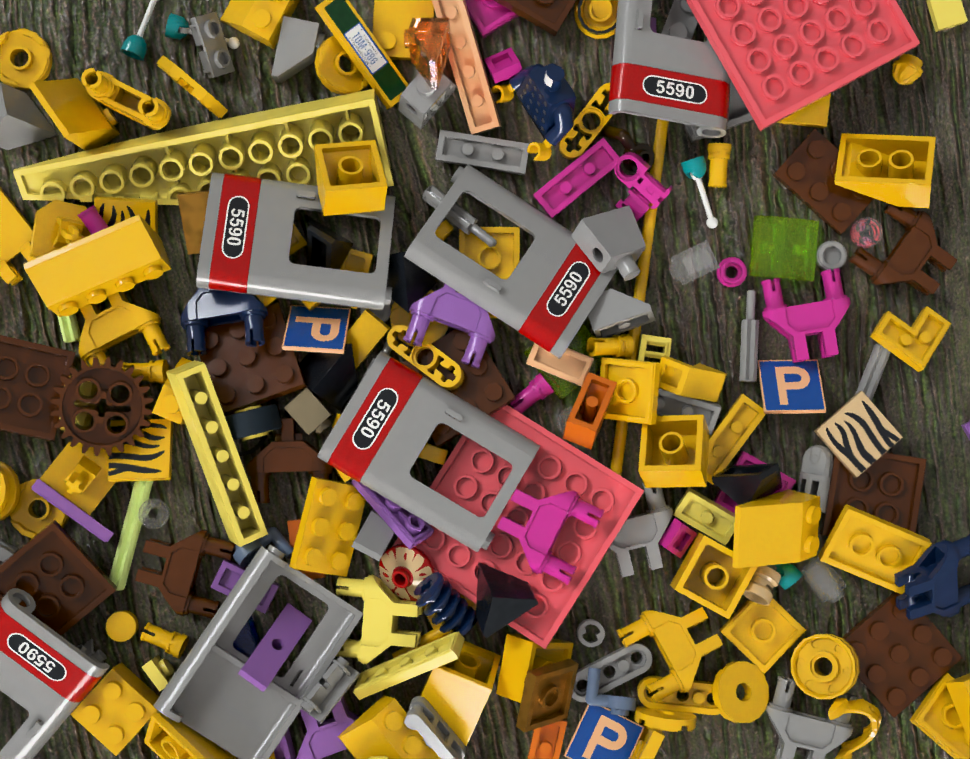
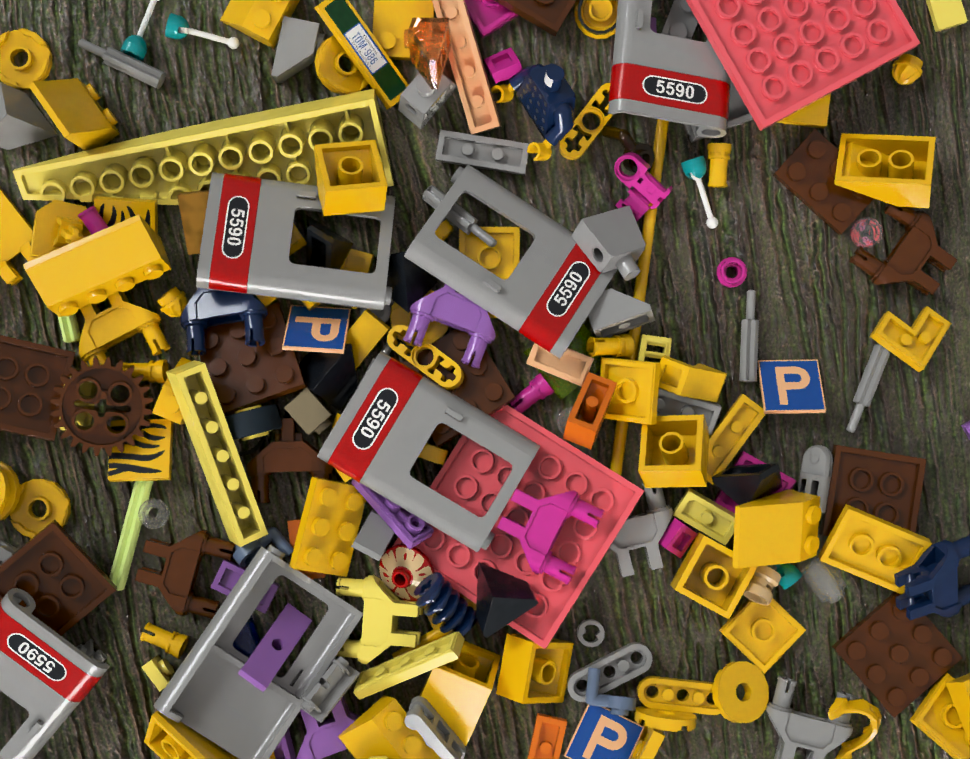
(72, 511): medium lavender tile -> none
(80, 476): yellow piece -> none
(117, 708): yellow brick -> none
(122, 625): yellow tile -> none
(126, 64): none -> light grey axle
(126, 100): yellow connector -> none
(173, 302): none -> yellow plate
(191, 86): yellow tile -> none
(209, 34): light grey hinge -> none
(547, 695): pearl gold plate -> none
(576, 178): dark pink plate -> none
(675, 646): yellow connector -> none
(693, 263): clear brick -> none
(784, 248): clear neon green slope -> none
(807, 319): dark pink connector -> none
(809, 677): yellow wheel -> none
(831, 255): light grey tile -> none
(858, 434): tan tile -> none

